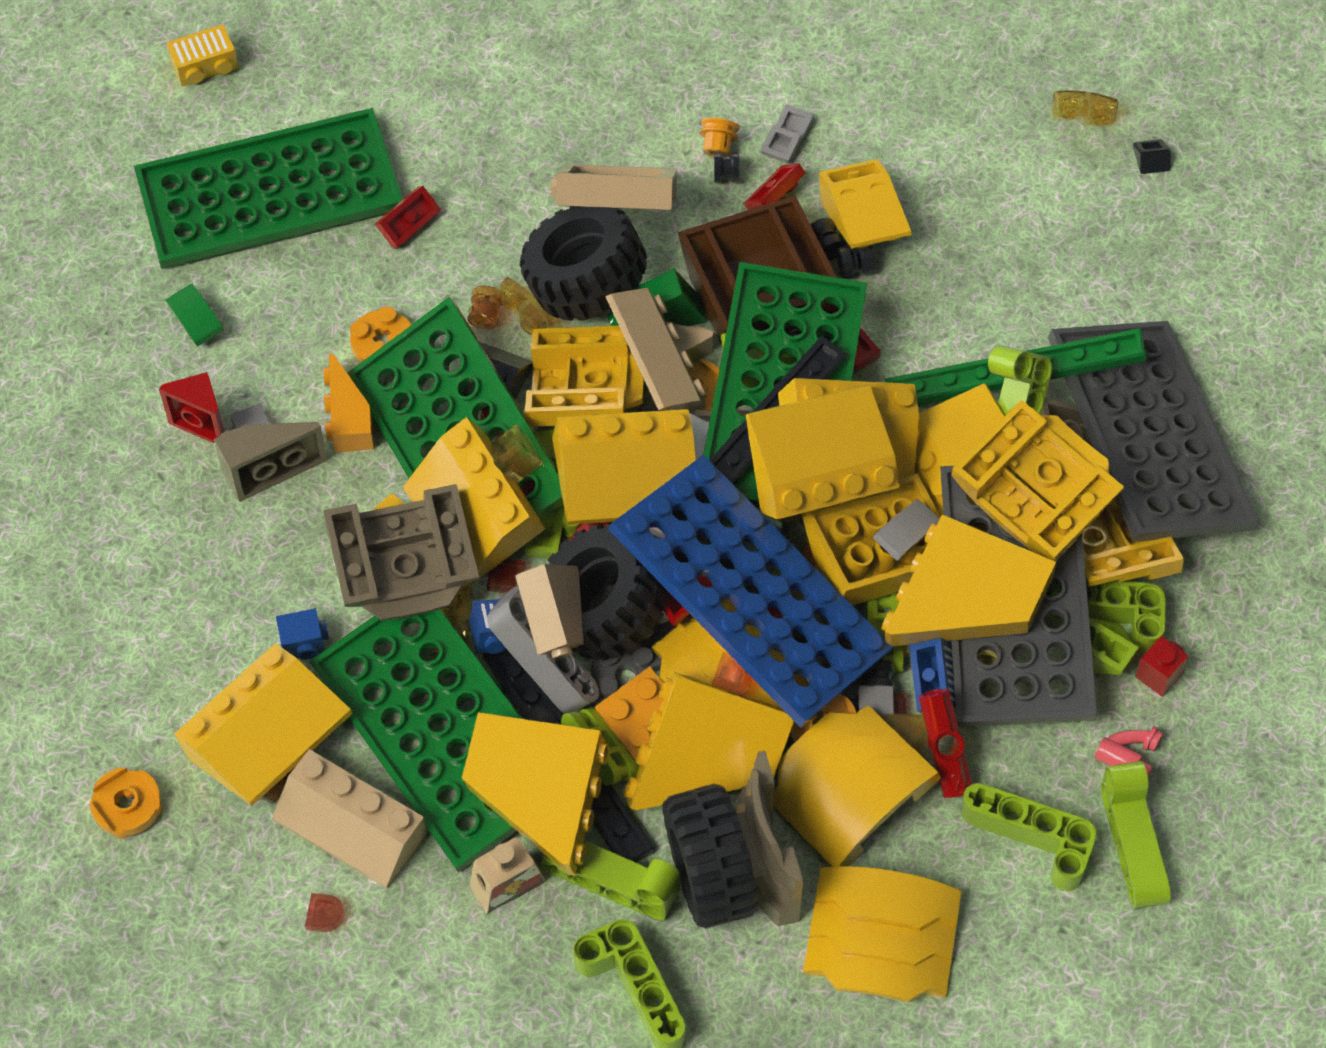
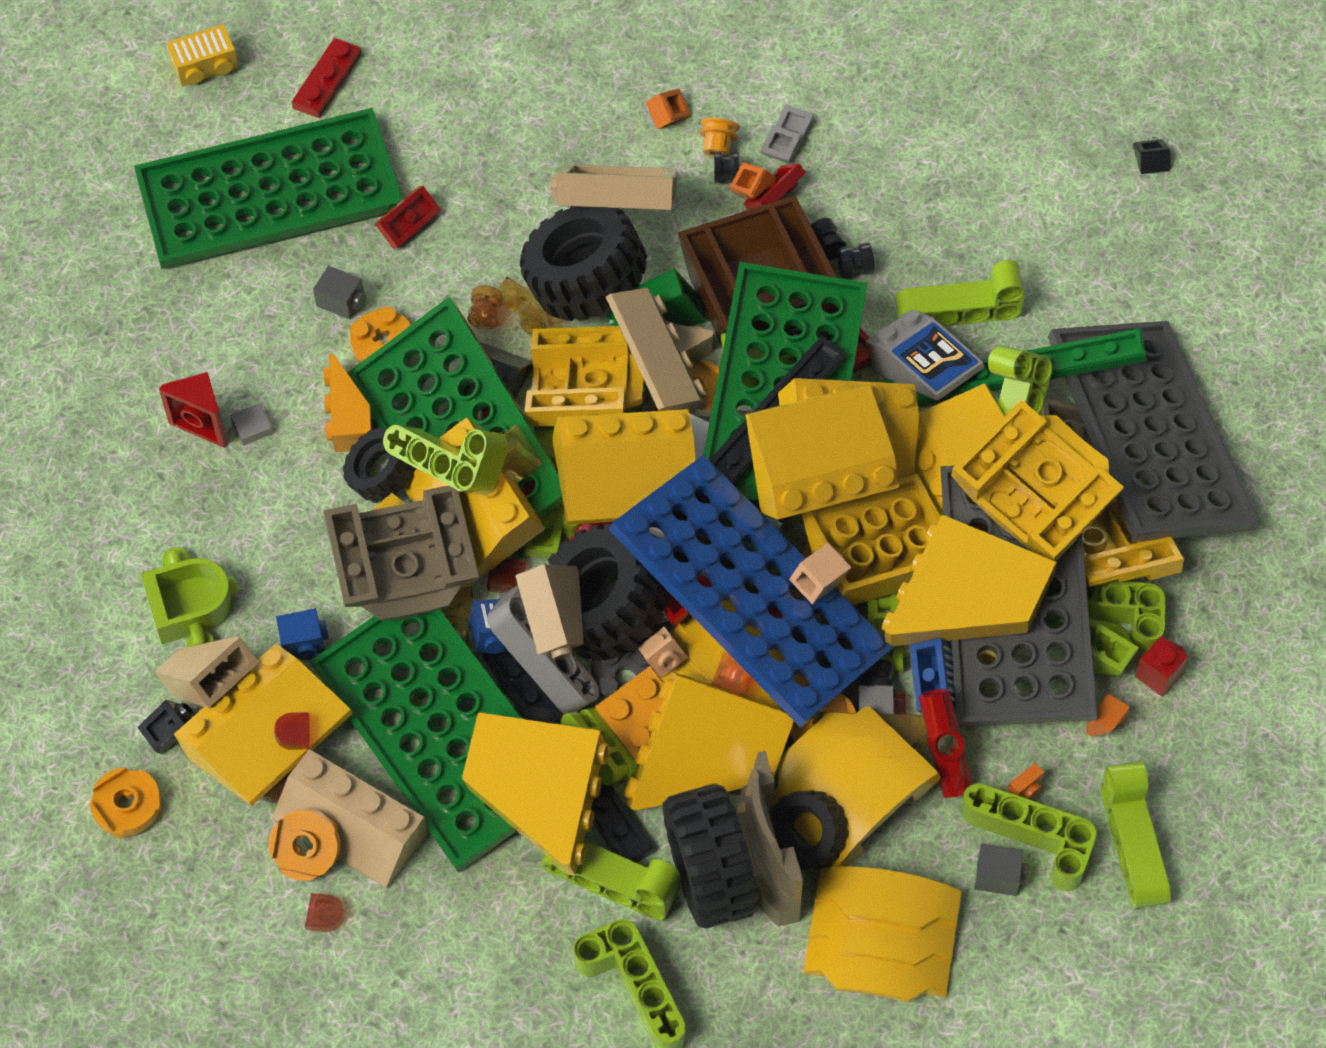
(163, 723): none -> black bracket
(188, 597): none -> lime piece
(194, 315): green slope -> none
(206, 670): none -> tan slope
(268, 454): dark tan slope -> none
(289, 856): none -> light orange plate
(292, 731): none -> clear red tile
(326, 77): none -> red plate
(339, 292): none -> dark grey brick
(360, 462): none -> black tyre
(467, 469): none -> lime beam
(506, 873): tan torso -> none
(662, 652): none -> light nougat bracket
(668, 108): none -> orange slope
(751, 181): none -> orange slope
(820, 573): none -> light nougat brick
(832, 821): none -> black tyre
(863, 204): yellow slope -> none
(906, 529): light grey slope -> none
(922, 354): none -> slope
(969, 302): none -> lime beam
(1000, 870): none -> dark grey brick
(1028, 783): none -> orange plate
(1094, 107): clear yellow slope -> none
(1110, 714): none -> orange slope
(1113, 752): coral plant -> none

